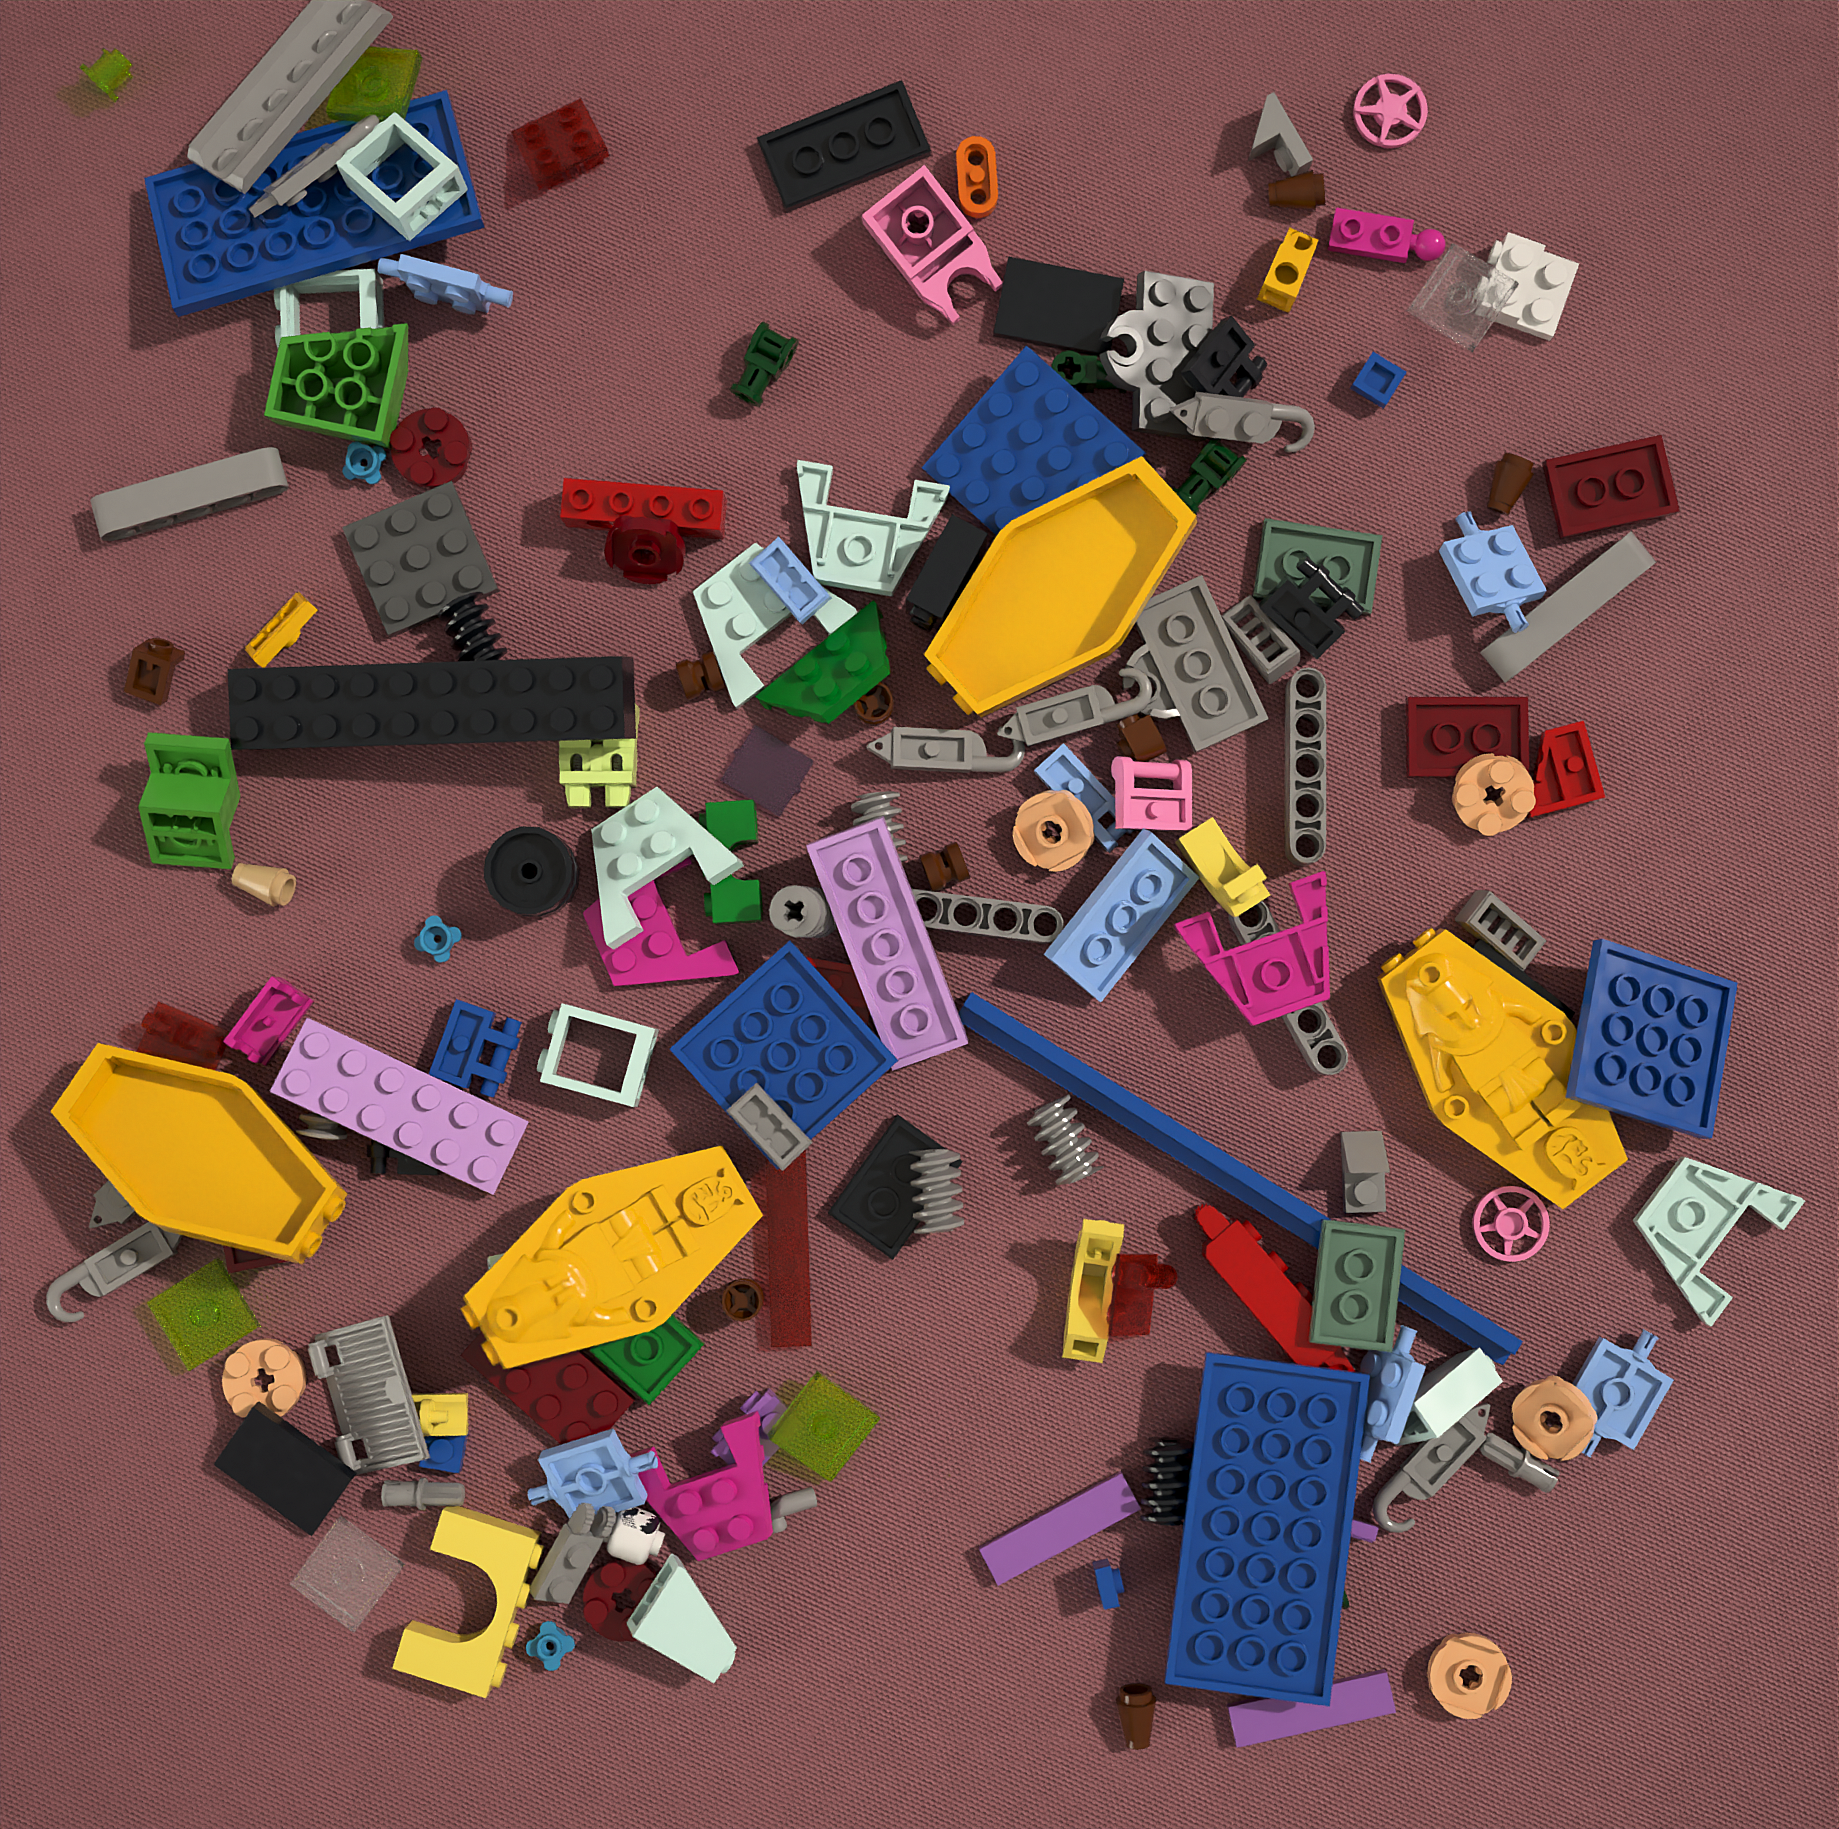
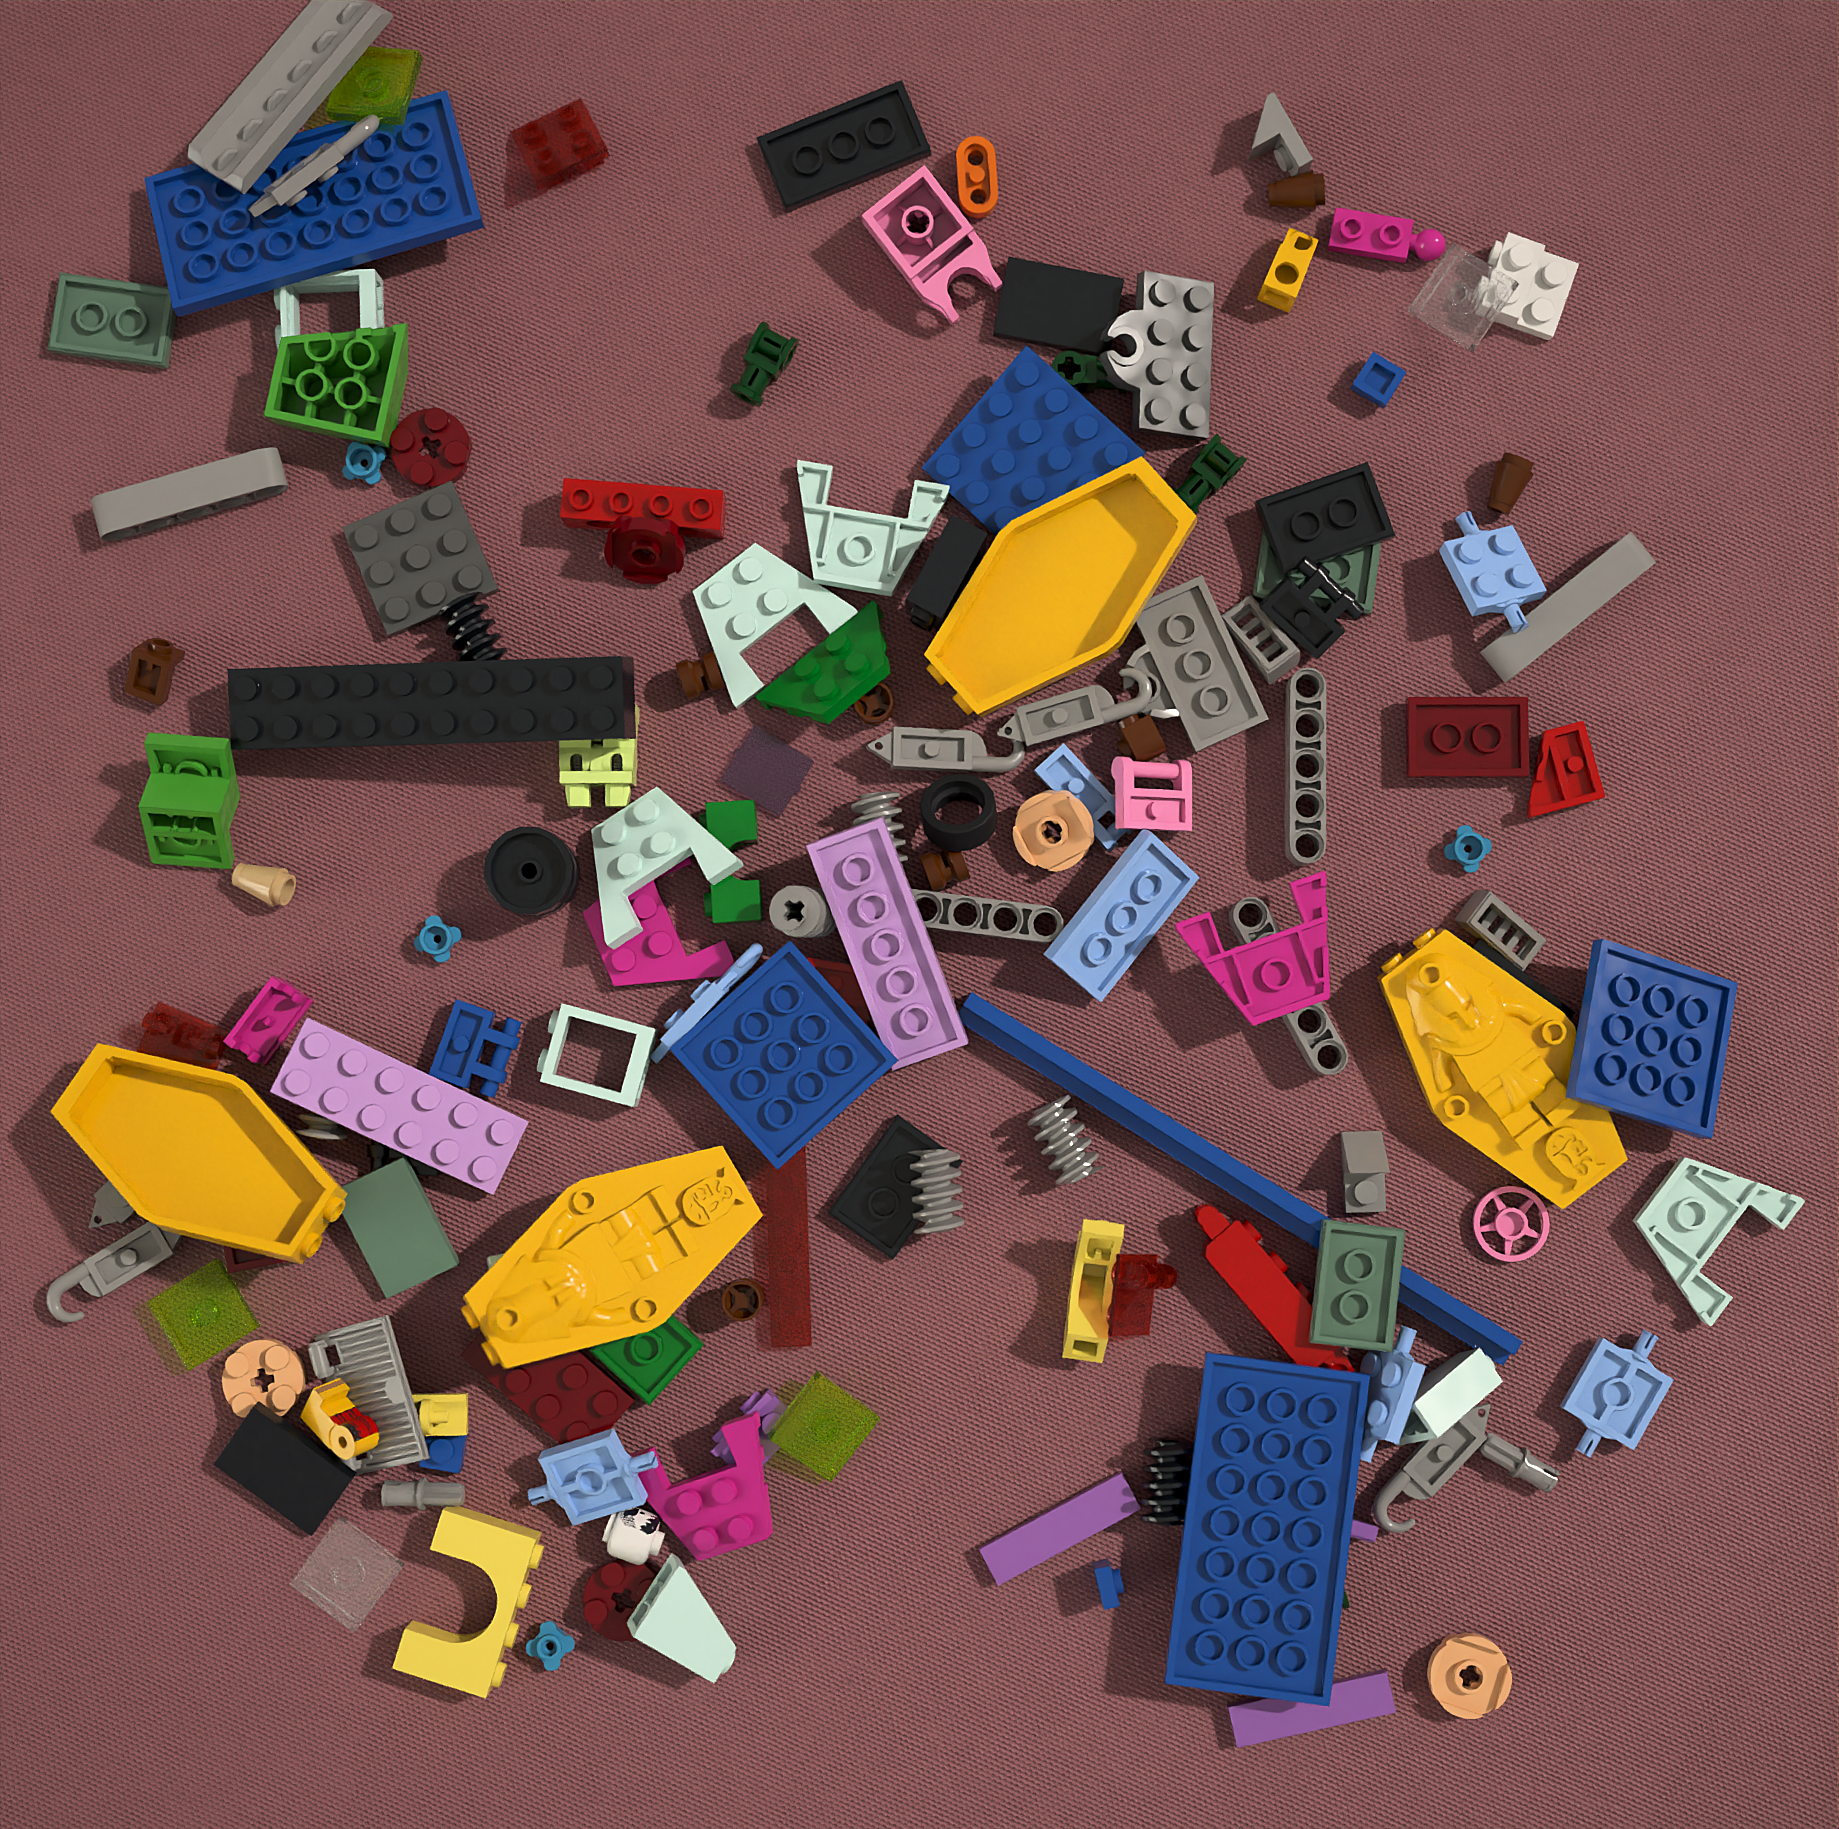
(109, 71): clear neon green brick -> none
(112, 321): none -> sand green tile
(281, 630): yellow plate -> none
(339, 1421): none -> yellow leg
(397, 1227): none -> sand green tile
(412, 211): light aqua window -> none
(444, 283): light blue plate -> none
(572, 1553): light grey hinge -> none
(706, 998): none -> light blue plate
(769, 1126): light grey plate -> none
(790, 580): light blue plate -> none
(791, 1504): light grey arm -> none
(956, 788): none -> black tyre
(1136, 1713): reddish brown cone -> none
(1220, 357): black plate -> none
(1222, 869): light yellow arch -> none
(1242, 419): light grey plate -> none
(1325, 518): none -> black tile
(1390, 110): bright pink wheel -> none
(1478, 844): none -> dark azure plate
(1497, 815): light nougat plate -> none
(1569, 1403): light nougat plate -> none
(1610, 487): dark red plate -> none

